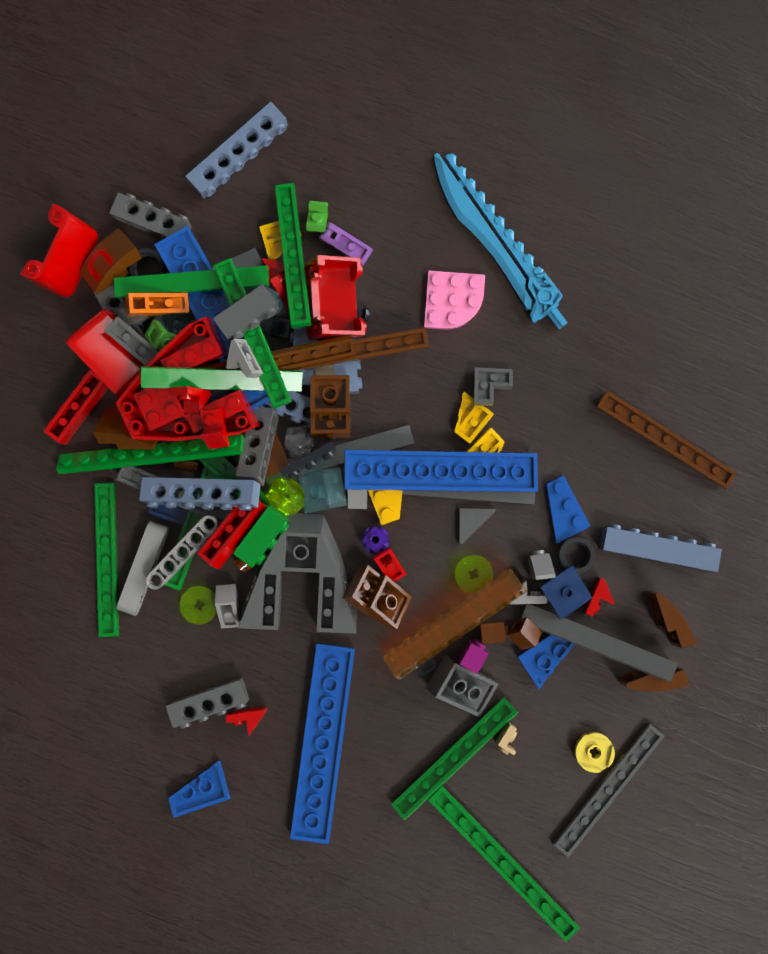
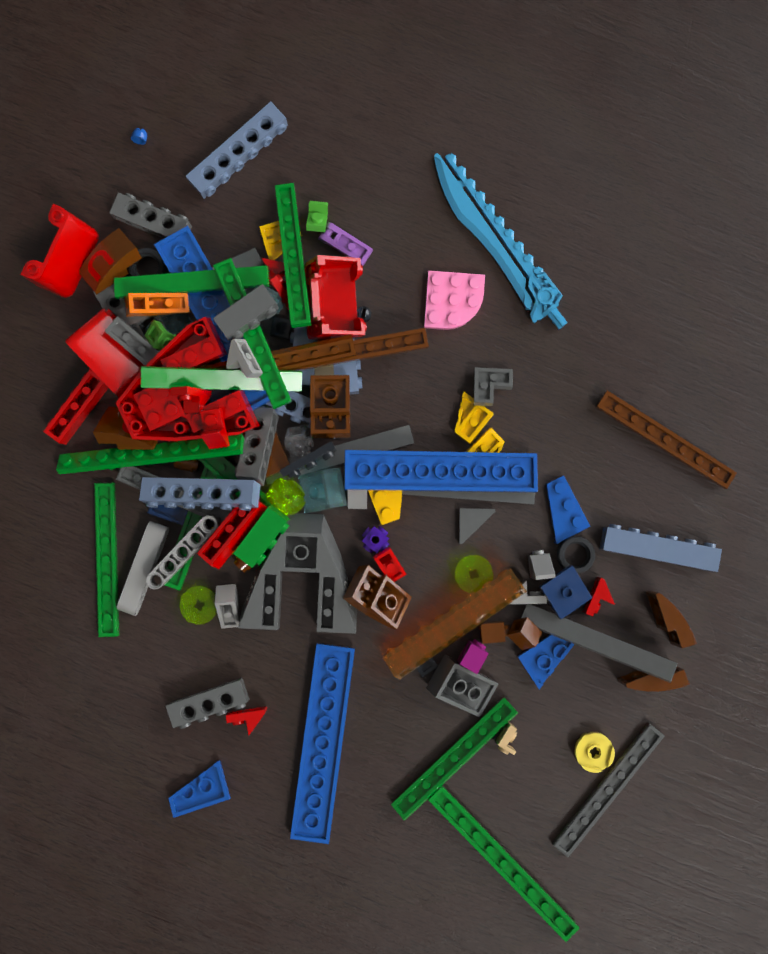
(139, 136): none -> blue hinge

